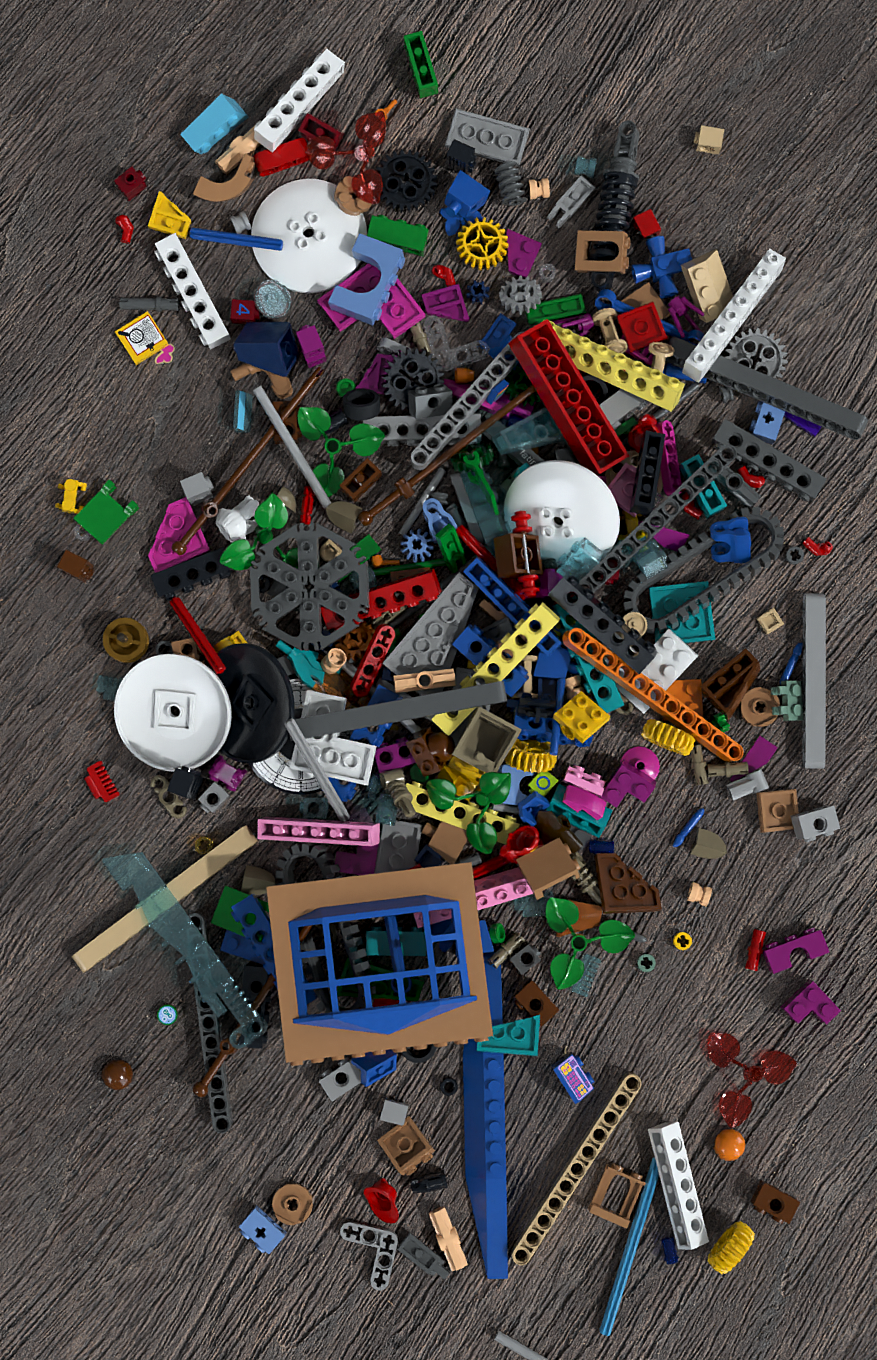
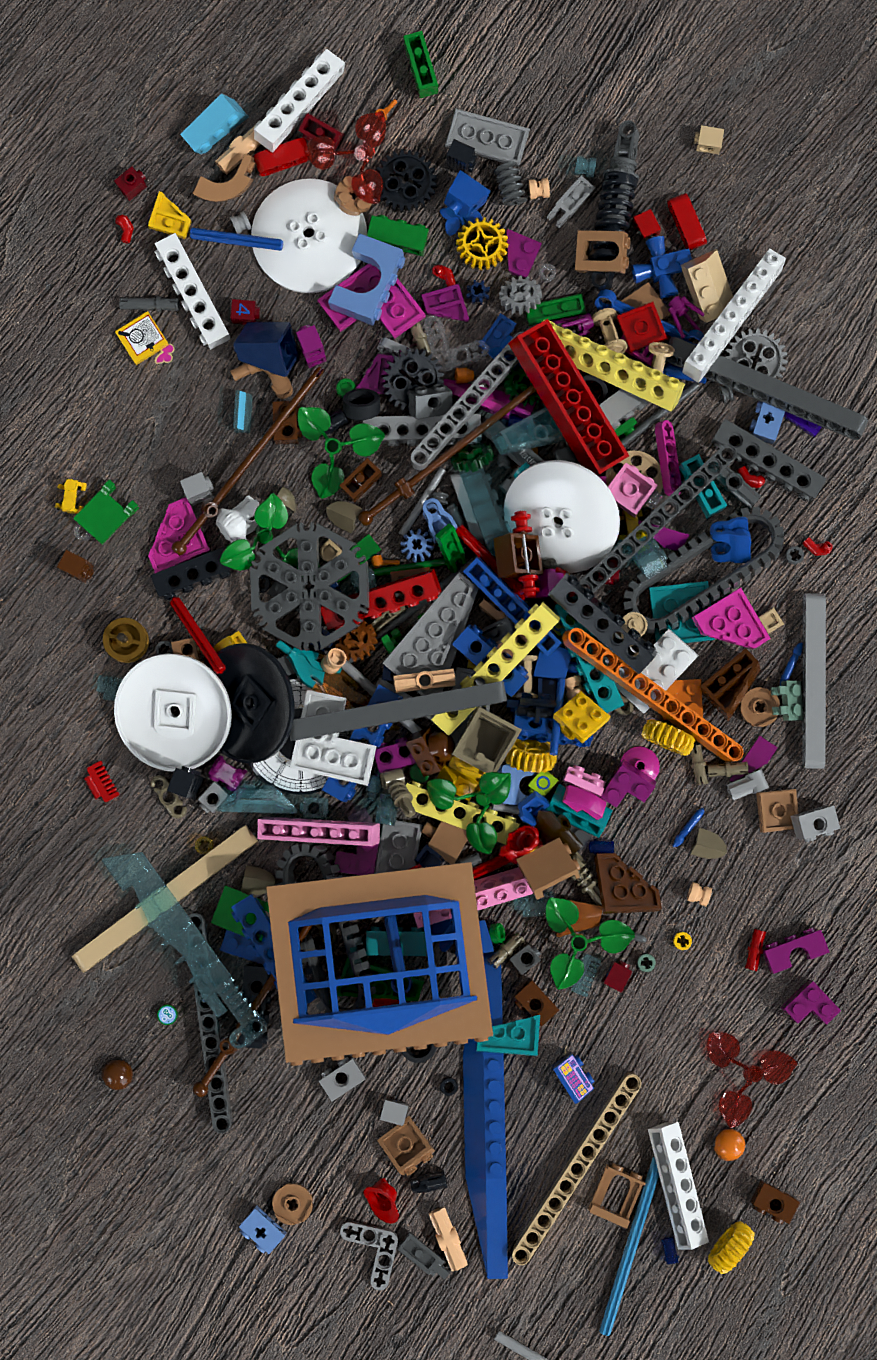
(258, 801): none -> clear light blue wedge
(272, 299): clear light blue tile -> none
(292, 447): light grey piece -> none
(307, 505): red axle -> none
(317, 770): light grey axle -> none
(375, 1066): blue panel -> none
(376, 661): red beam -> none
(480, 480): green flag -> none
(497, 391): blue tile -> none
(583, 551): clear light blue brick -> none
(617, 975): none -> dark red brick
(645, 422): red hair -> none
(647, 473): black brick -> none
(687, 221): none -> red beam
(691, 509): red arm -> none
(720, 722): green plate -> none
(732, 621): none -> dark pink plate

